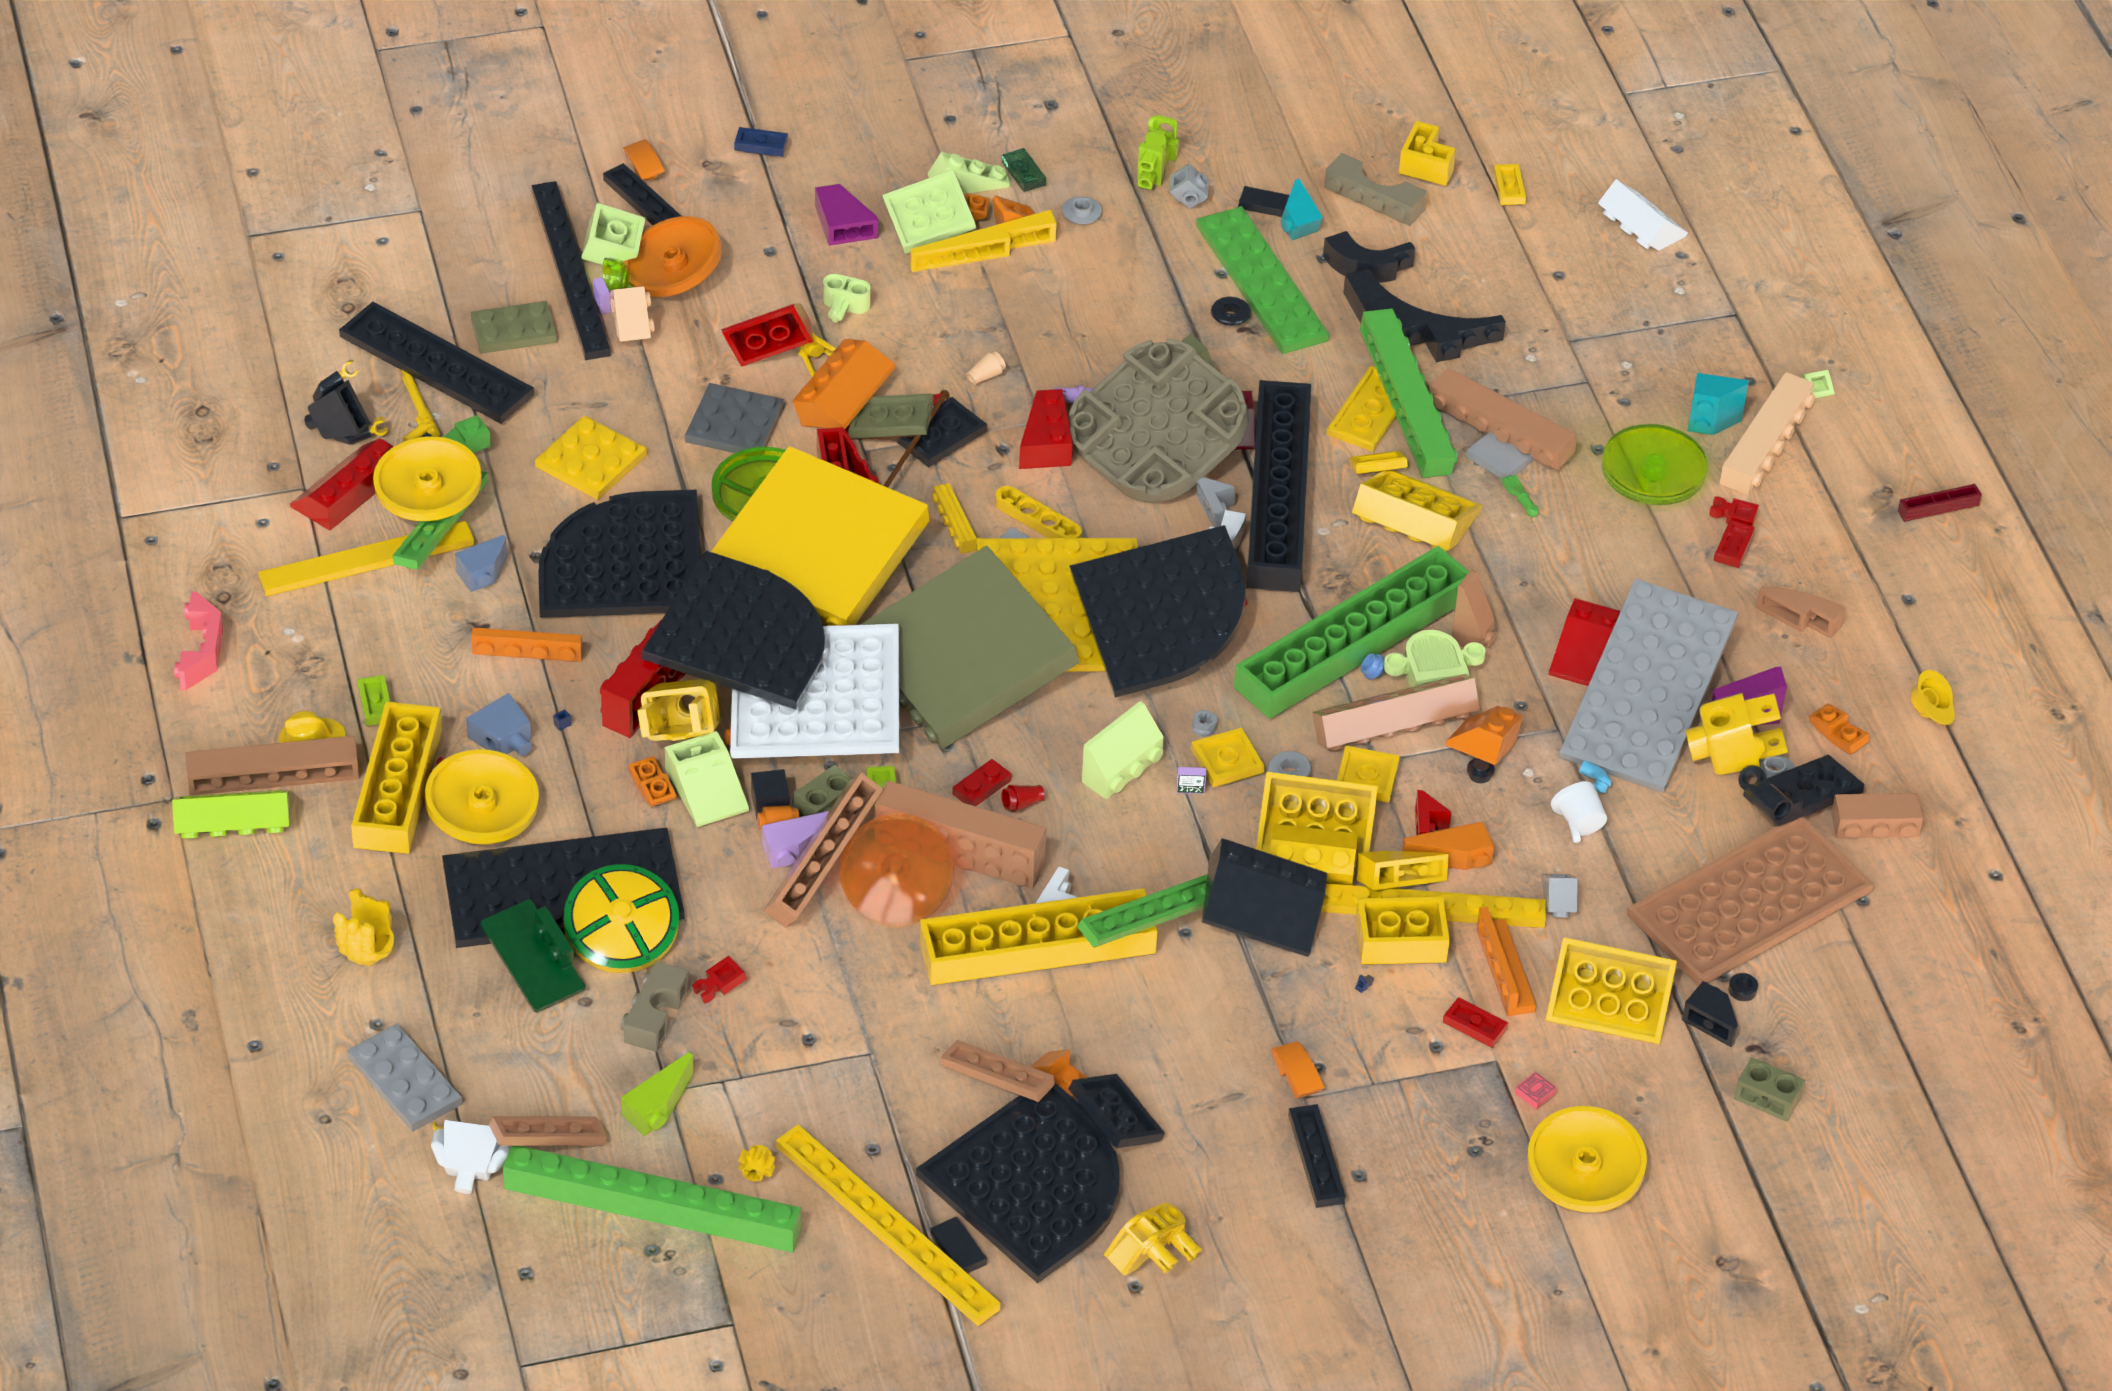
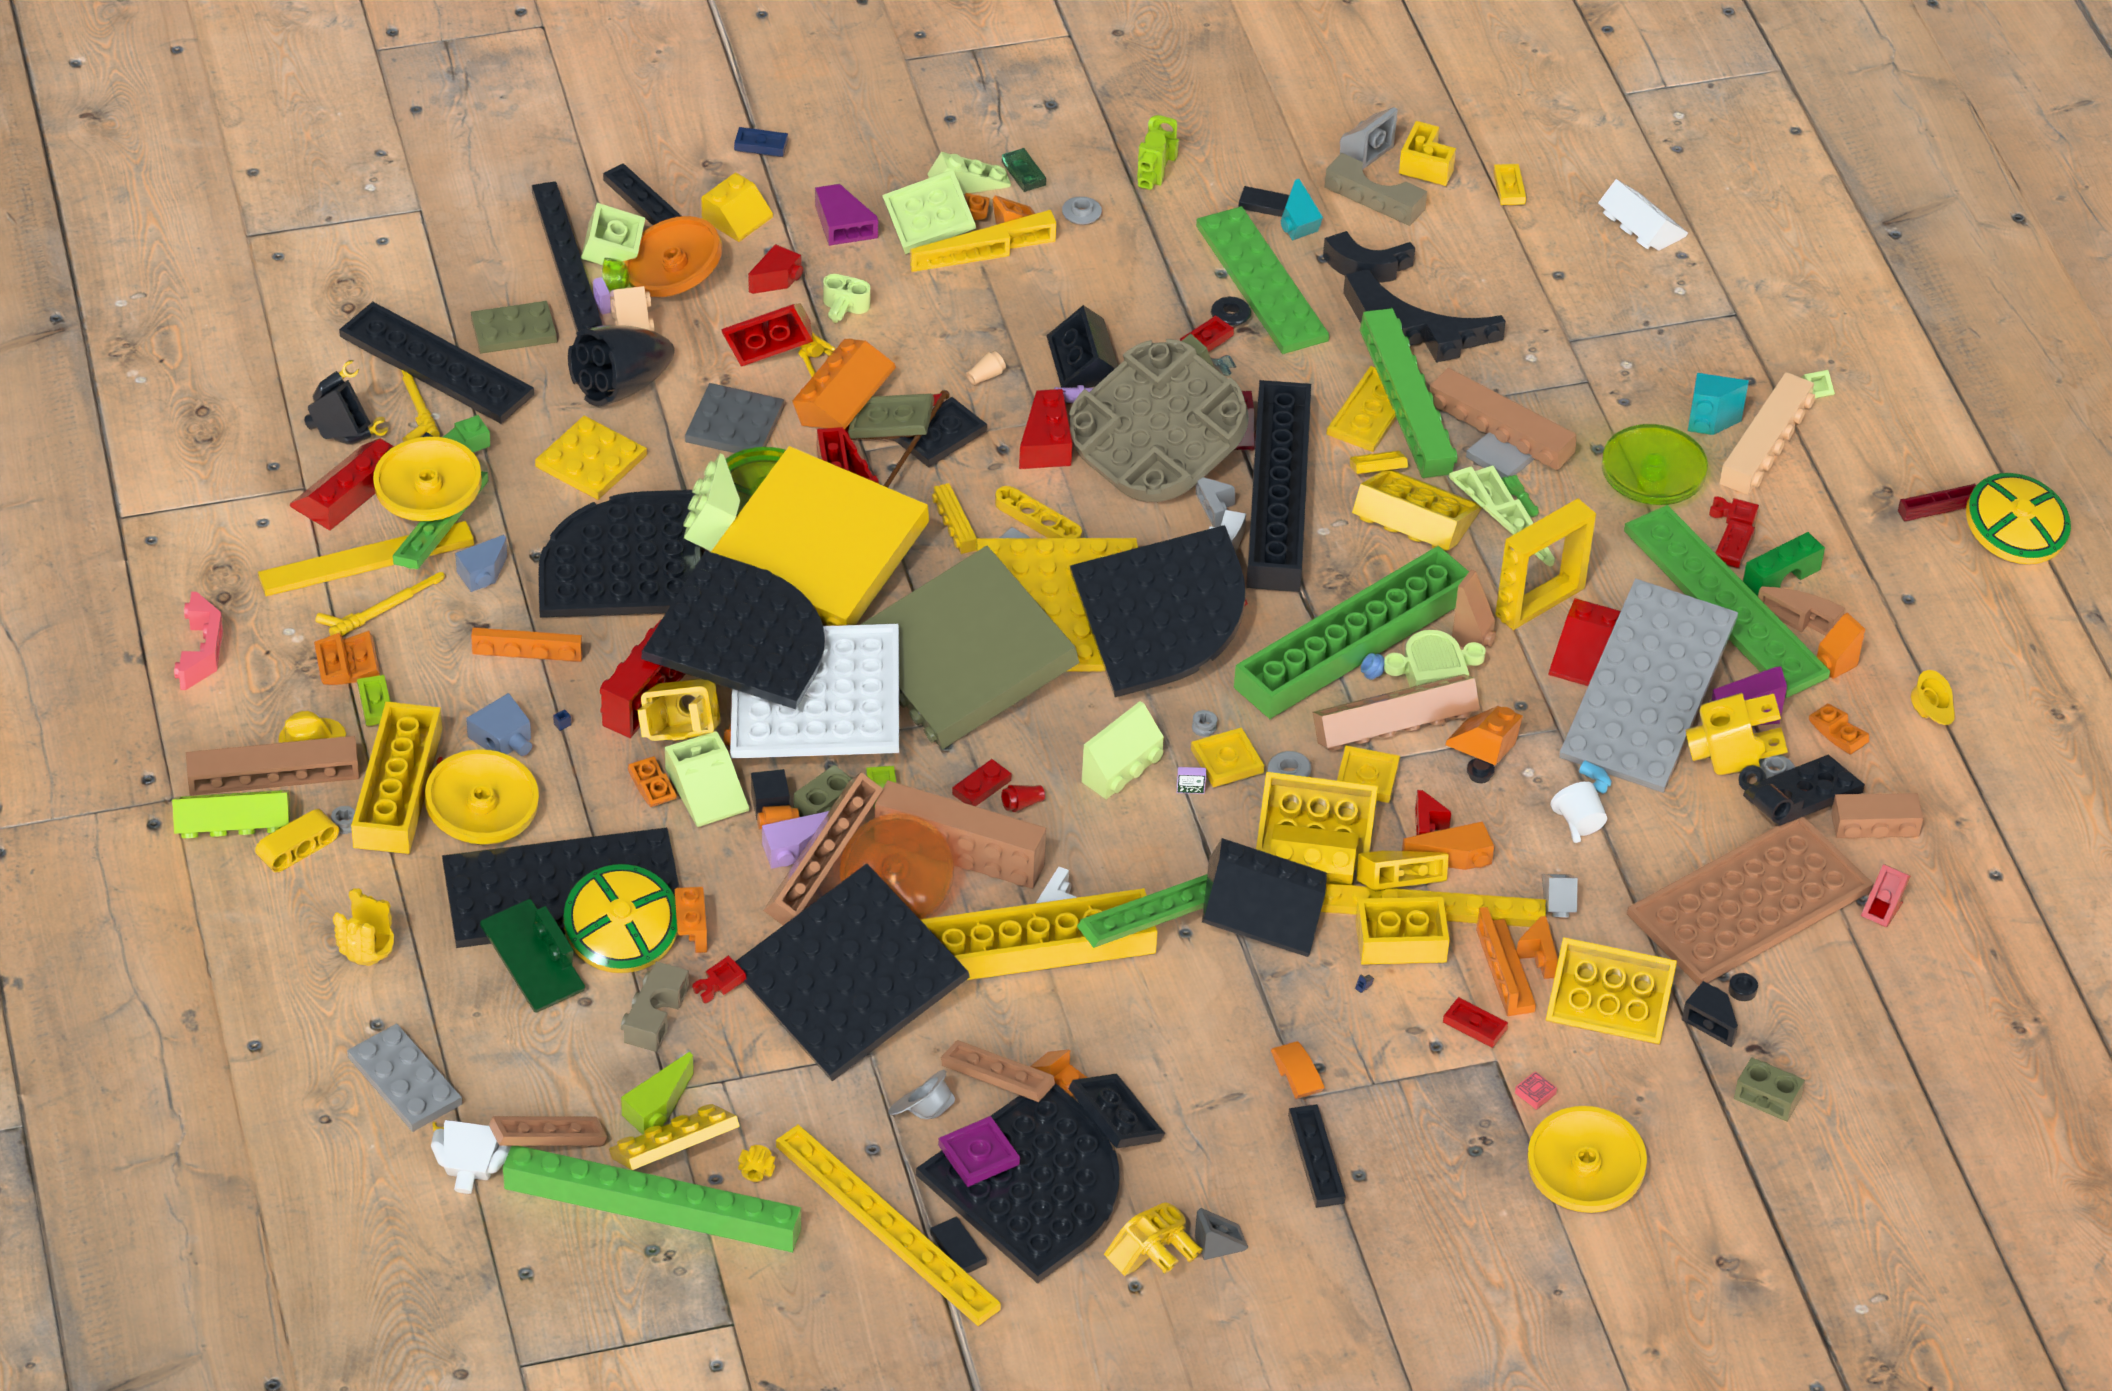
(297, 840): none -> yellow beam
(343, 813): none -> light grey bush
(346, 659): none -> orange slope
(353, 621): none -> yellow piece
(617, 359): none -> black cylinder
(644, 160): orange slope -> none
(678, 1135): none -> yellow plate
(691, 916): none -> orange bracket
(712, 506): none -> yellowish green slope
(735, 207): none -> yellow slope
(775, 270): none -> red slope
(850, 971): none -> black plate
(927, 1100): none -> light grey piece
(979, 1151): none -> magenta plate
(1082, 349): none -> black slope
(1189, 186): light grey brick -> none
(1212, 333): none -> red plate
(1217, 1235): none -> dark grey slope
(1224, 364): none -> clear light blue hand
(1371, 137): none -> light grey slope
(1493, 496): none -> yellowish green wedge
(1539, 944): none -> orange slope
(1576, 524): none -> yellow window
(1707, 578): none -> bright green plate
(1800, 556): none -> green arch
(1842, 646): none -> orange slope
(1886, 895): none -> slope
(2018, 518): none -> yellow dish

